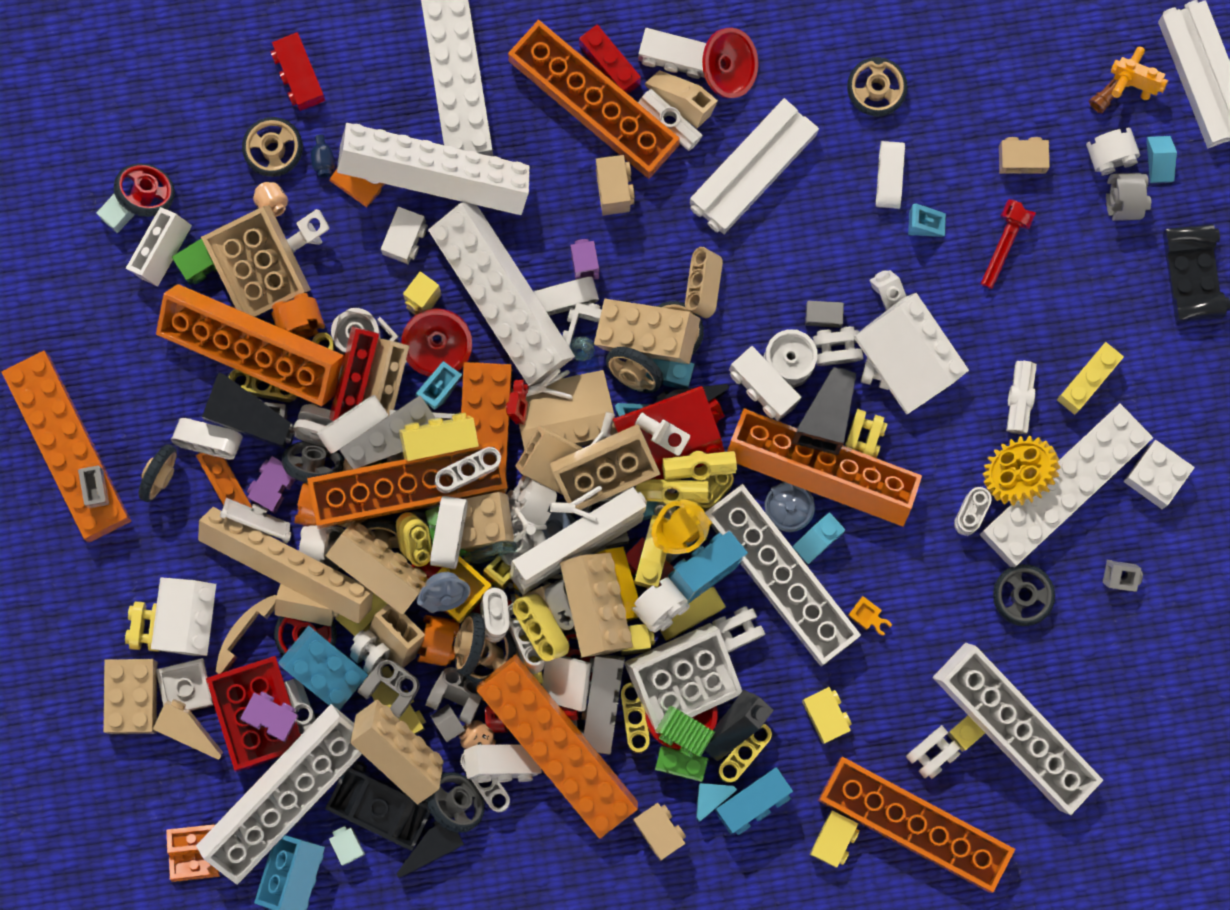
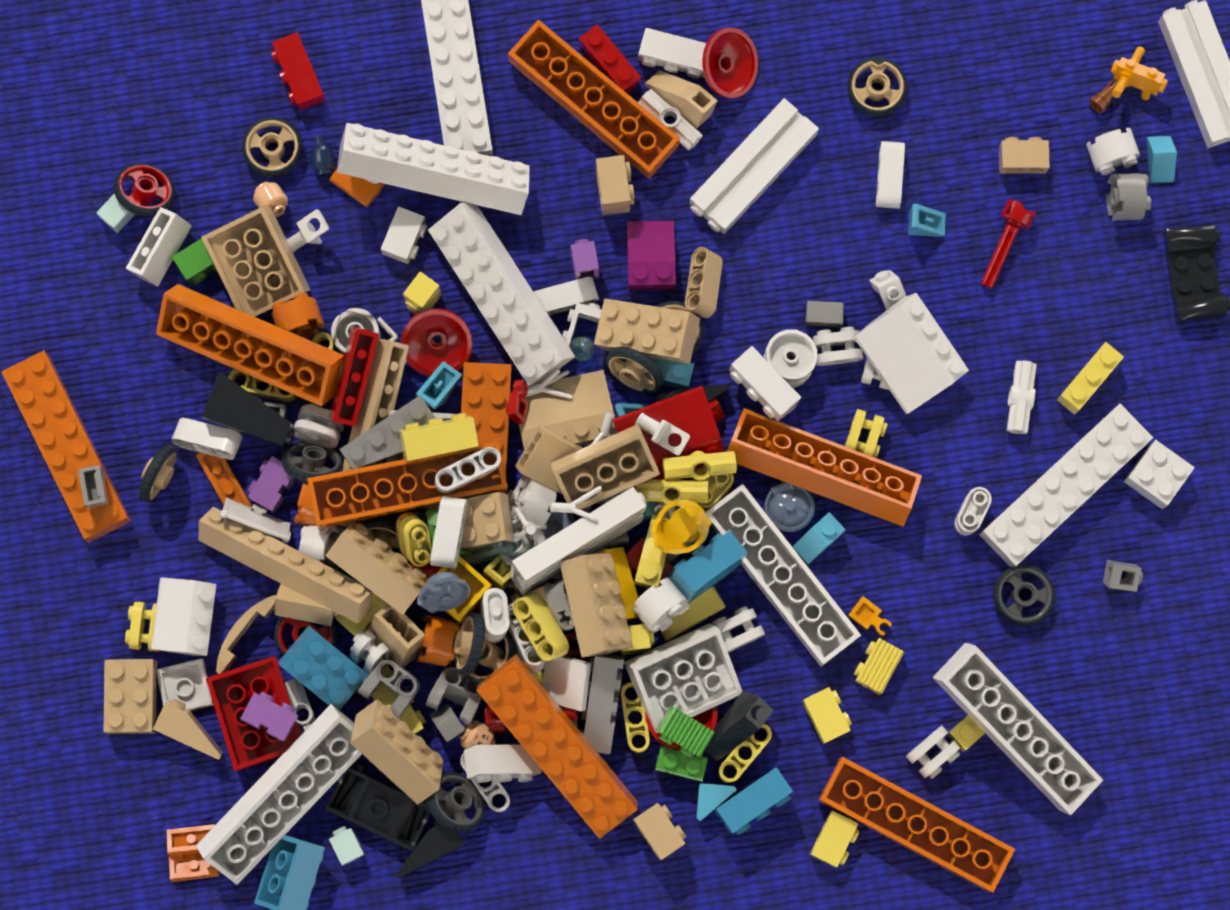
(352, 424): white beam -> none
(651, 255): none -> magenta slope
(827, 417): slope -> none
(878, 666): none -> light yellow brick
(1021, 470): yellow gear -> none

